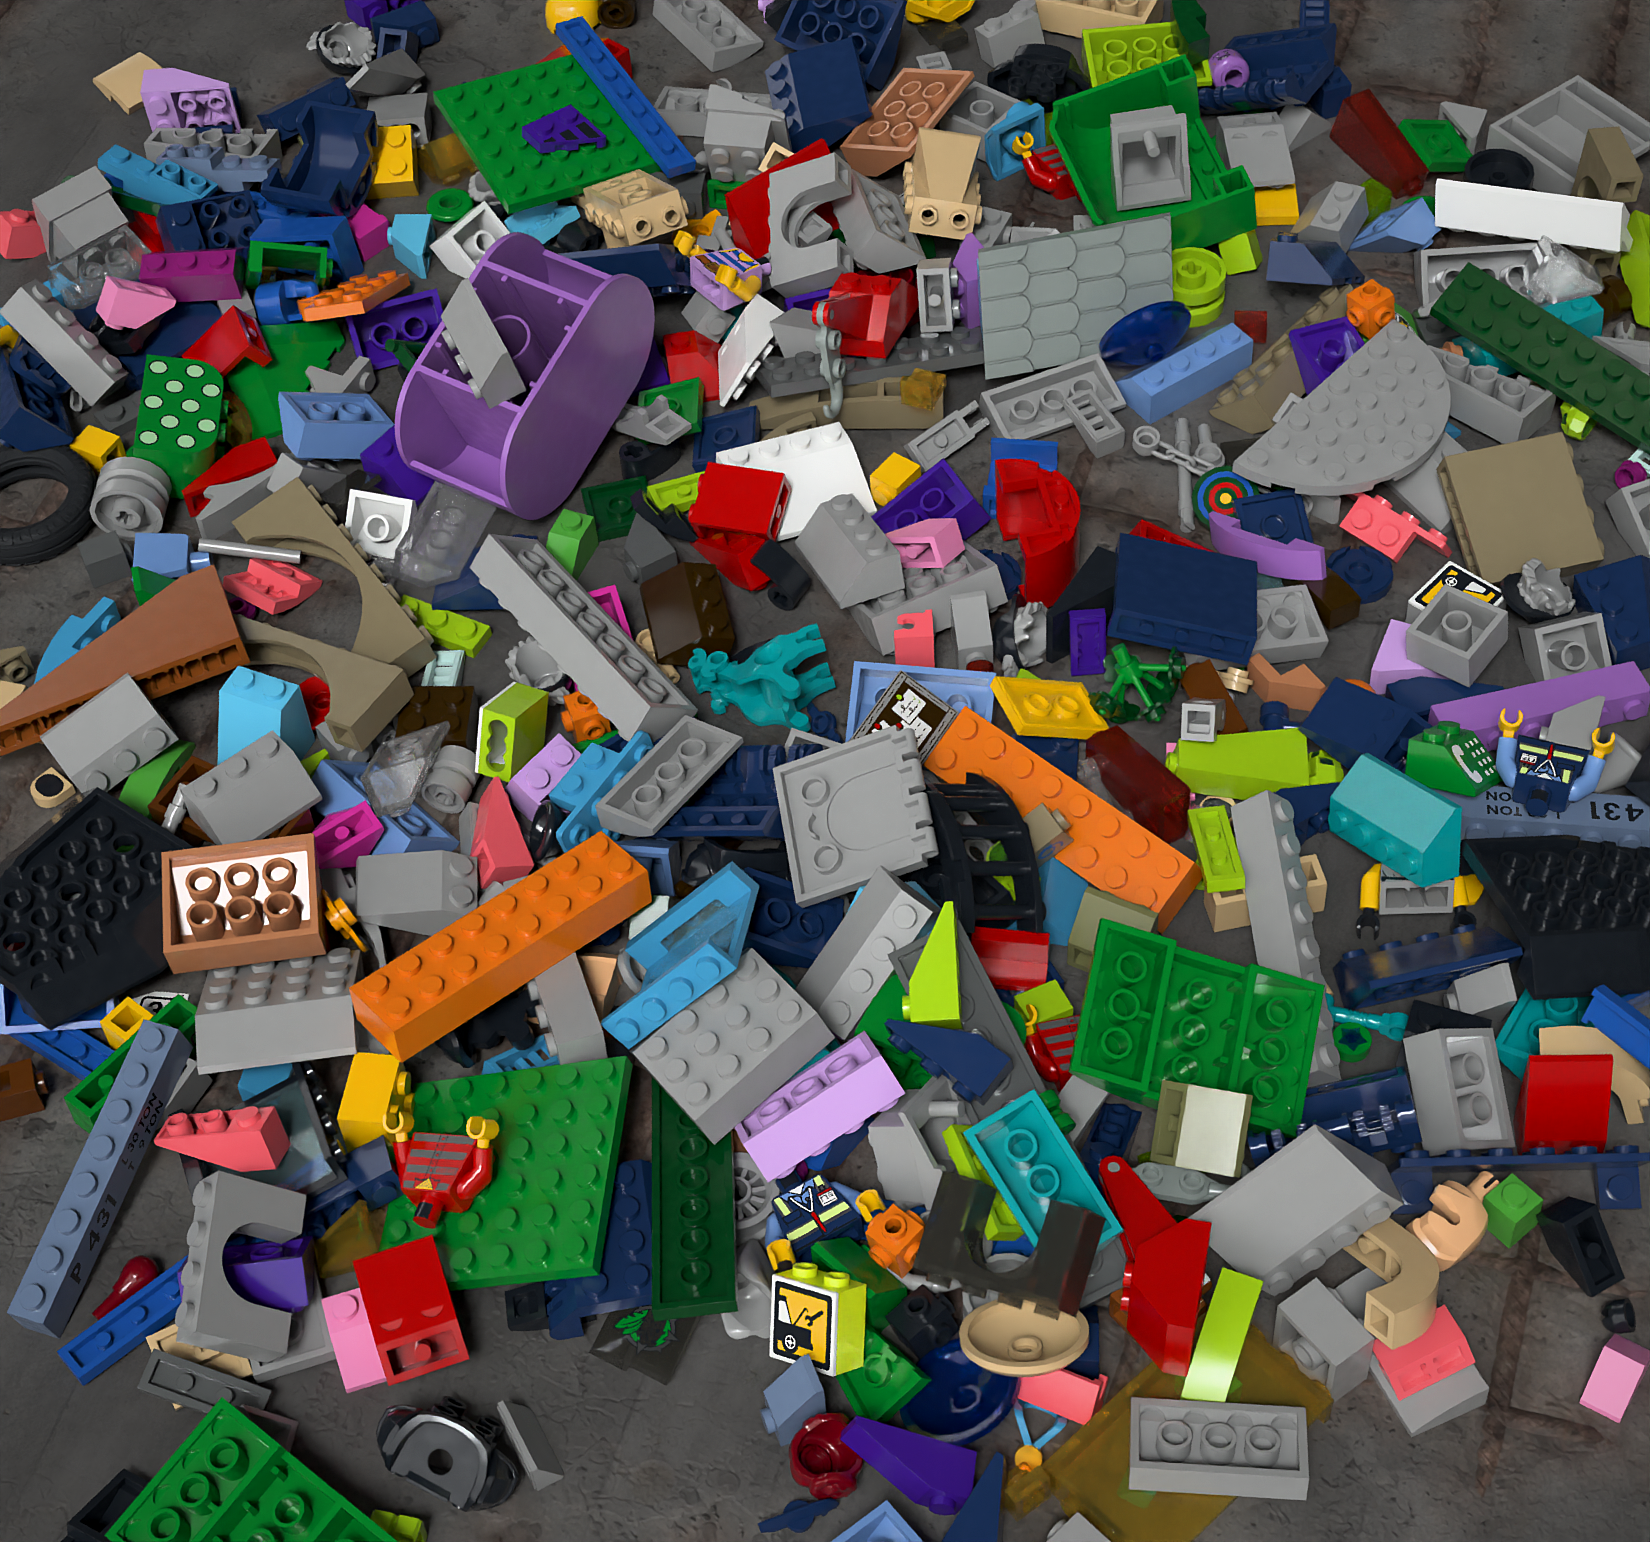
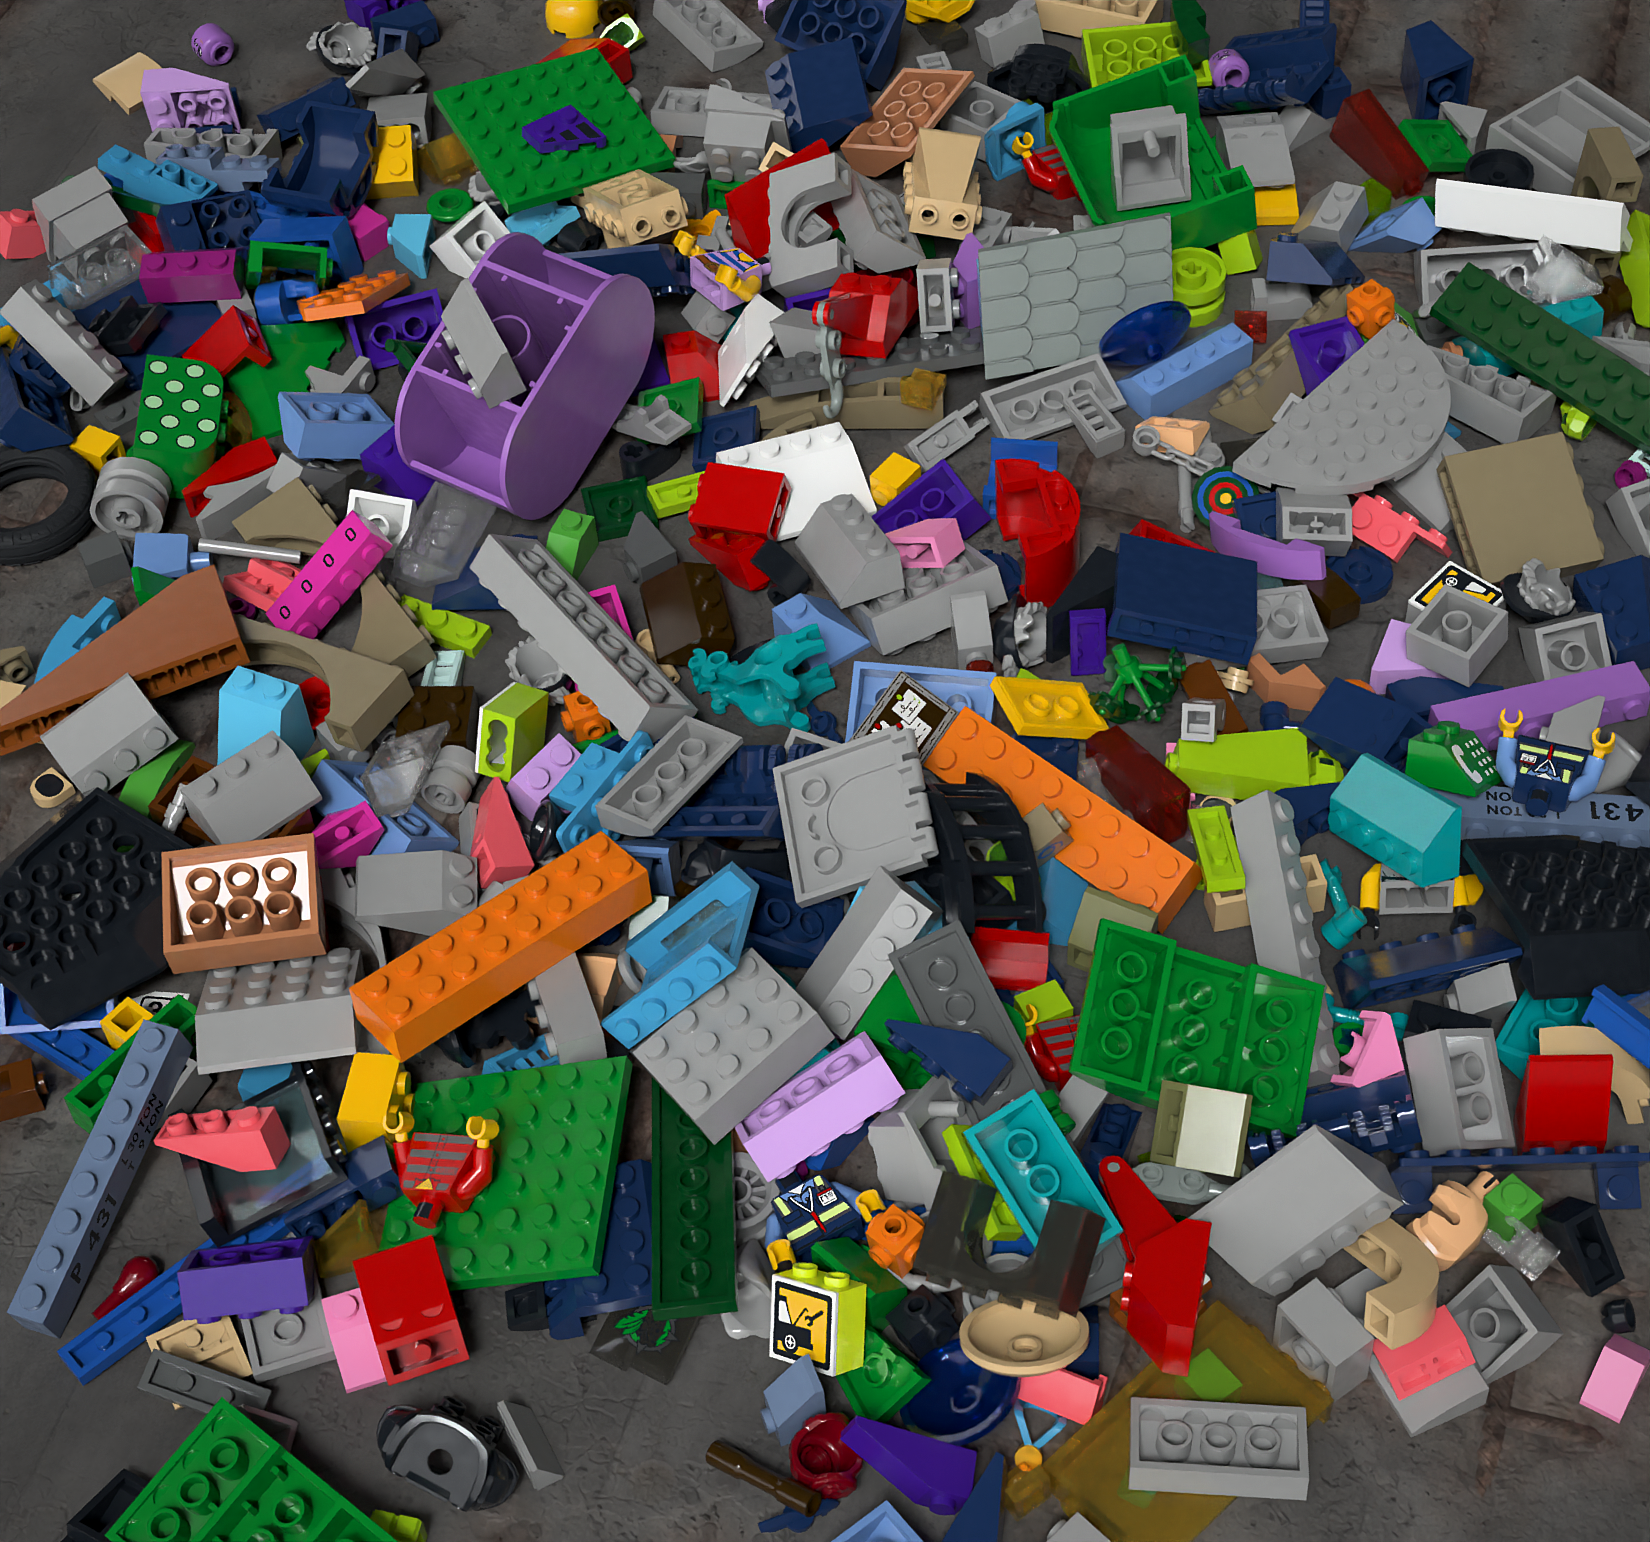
(132, 303): bright pink slope -> none
(210, 1309): light grey arch -> none
(212, 44): none -> medium lavender head
(330, 577): none -> dark pink brick
(342, 919): light orange plate -> none
(624, 32): none -> rock
(625, 97): blue plate -> none
(669, 520): black slope -> none
(782, 1488): none -> dark brown piece
(837, 631): none -> medium blue slope
(916, 644): coral hinge -> none
(935, 983): lime slope -> none
(1180, 433): none -> light nougat slope
(1222, 1337): lime slope -> none
(1280, 300): none -> light grey leg
(1315, 519): none -> light grey slope
(1347, 919): none -> teal brick
(1373, 1053): none -> bright pink slope
(1433, 71): none -> dark blue slope
(1502, 1322): none -> light grey slope
(1526, 1251): none -> clear hinge

